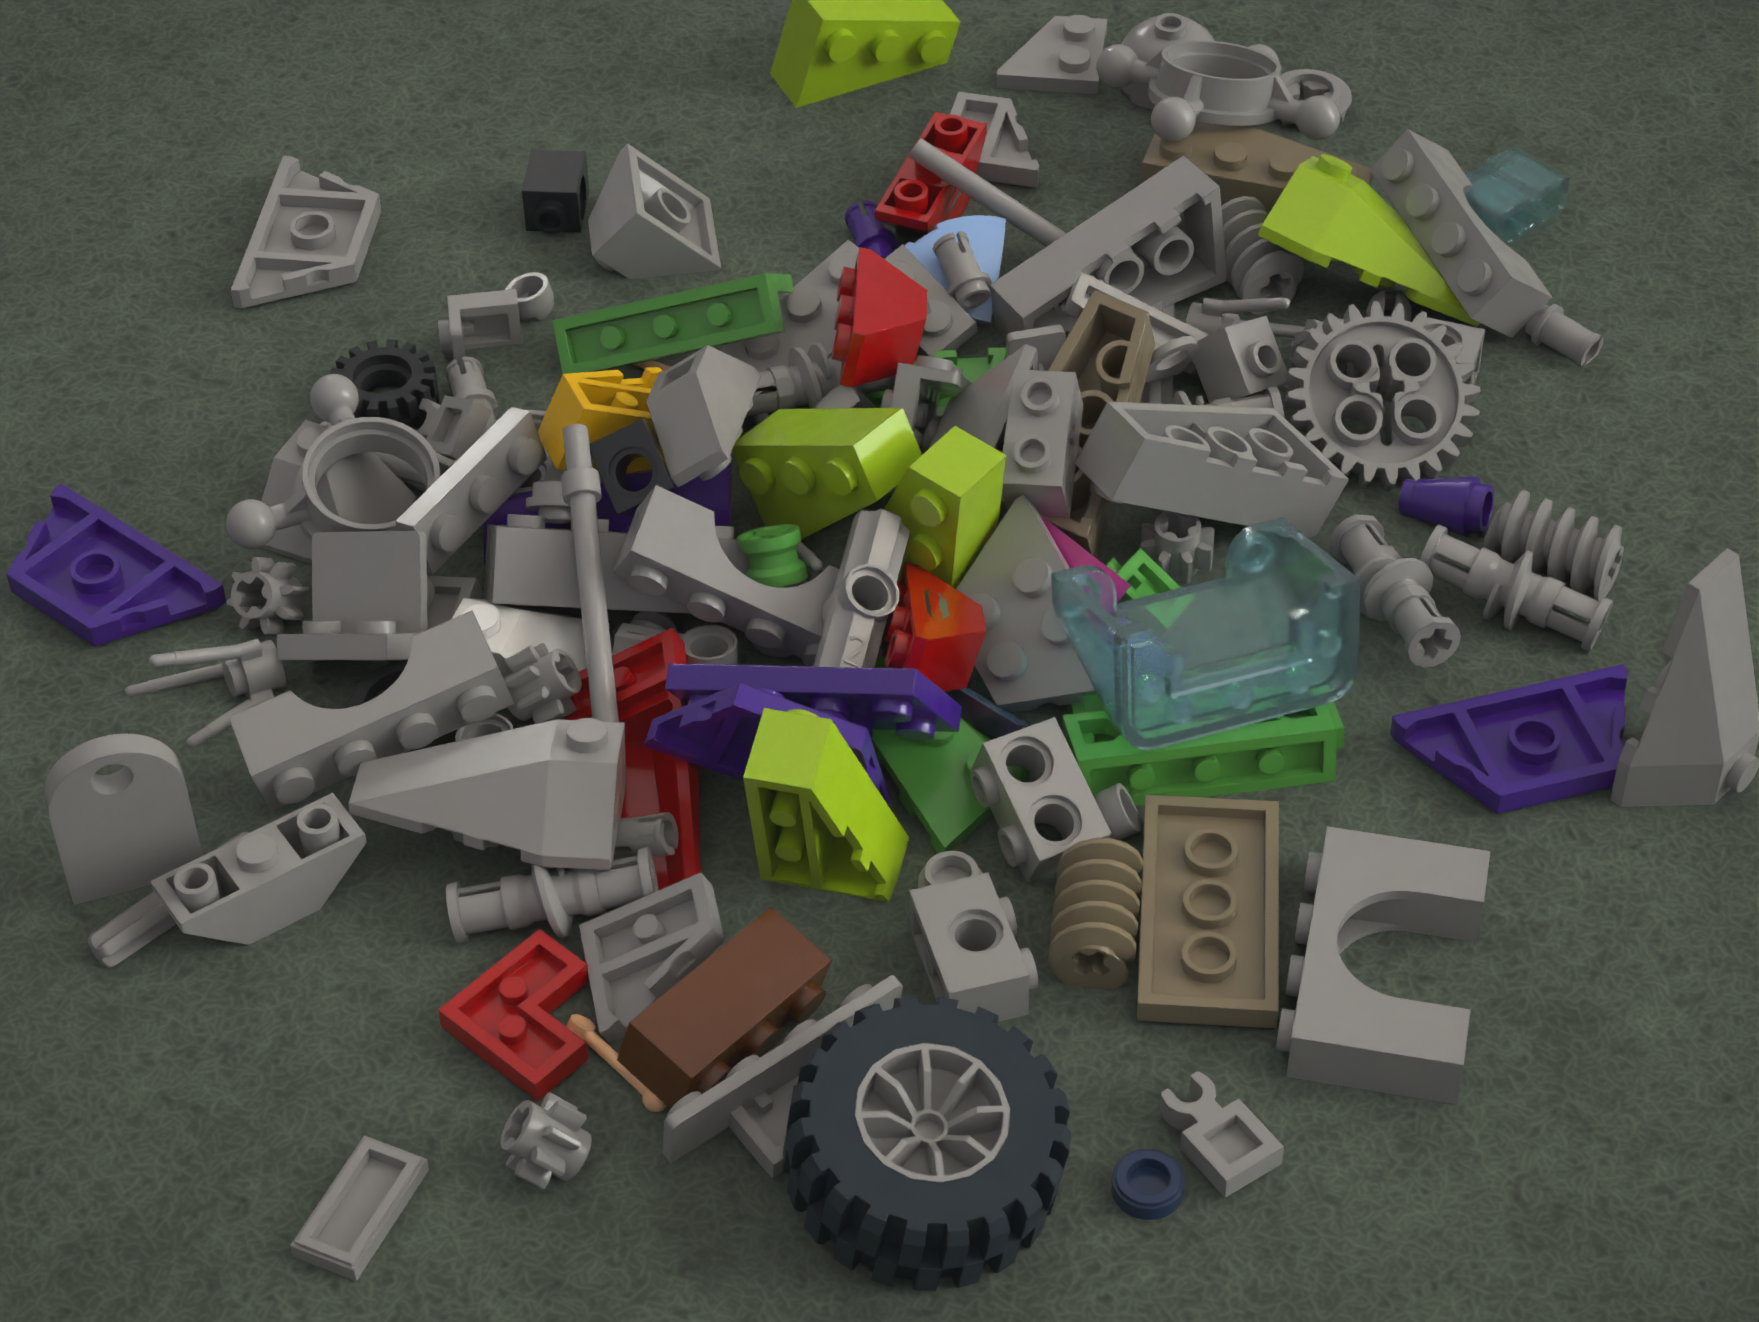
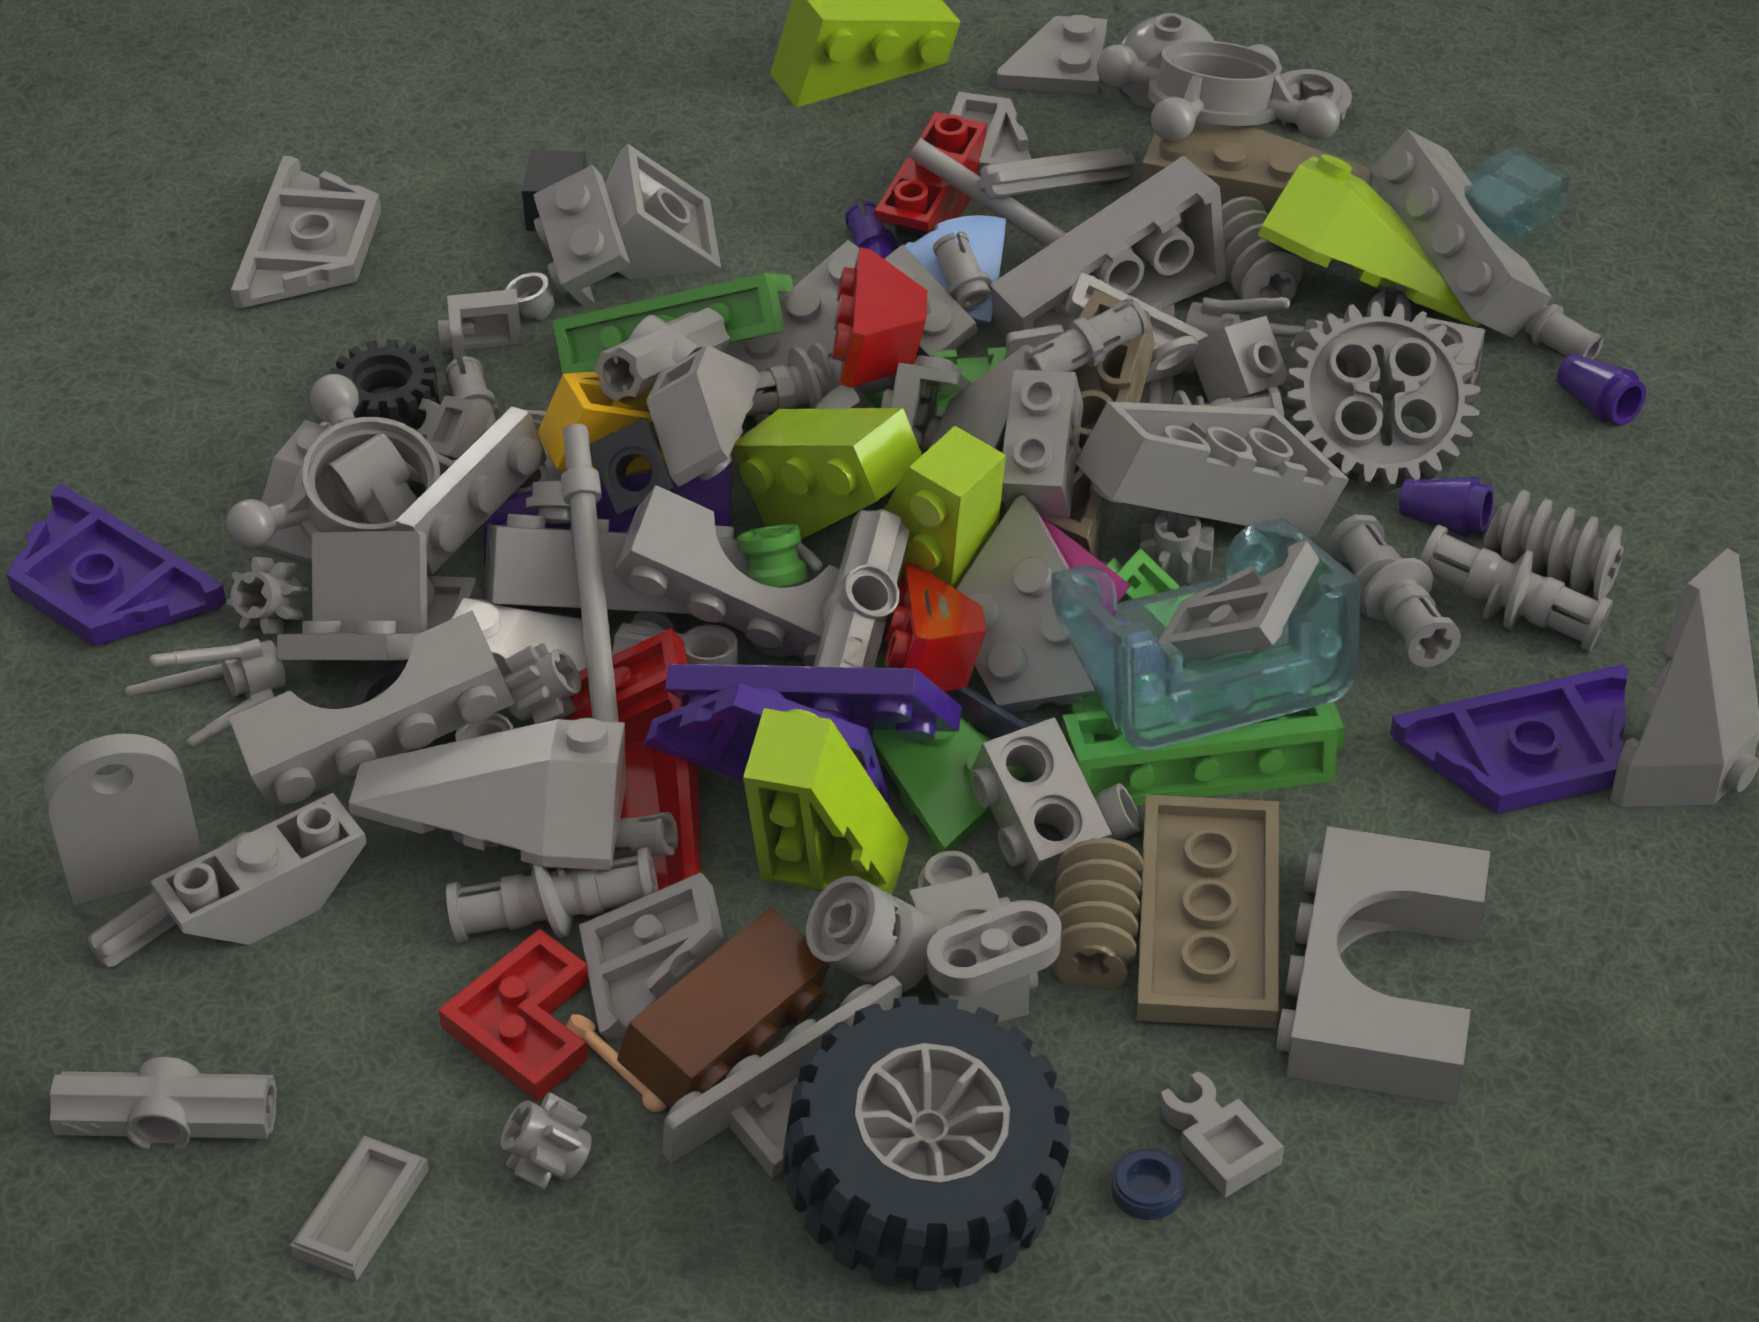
(163, 1104): none -> light grey piece
(373, 480): none -> light grey piece
(580, 233): none -> light grey bracket
(654, 347): none -> light grey piece
(869, 933): none -> light grey wheel
(986, 948): none -> light grey plate
(1055, 172): none -> light grey axle
(1089, 339): none -> light grey pin
(1242, 611): none -> light grey wing
(1603, 388): none -> dark purple cone

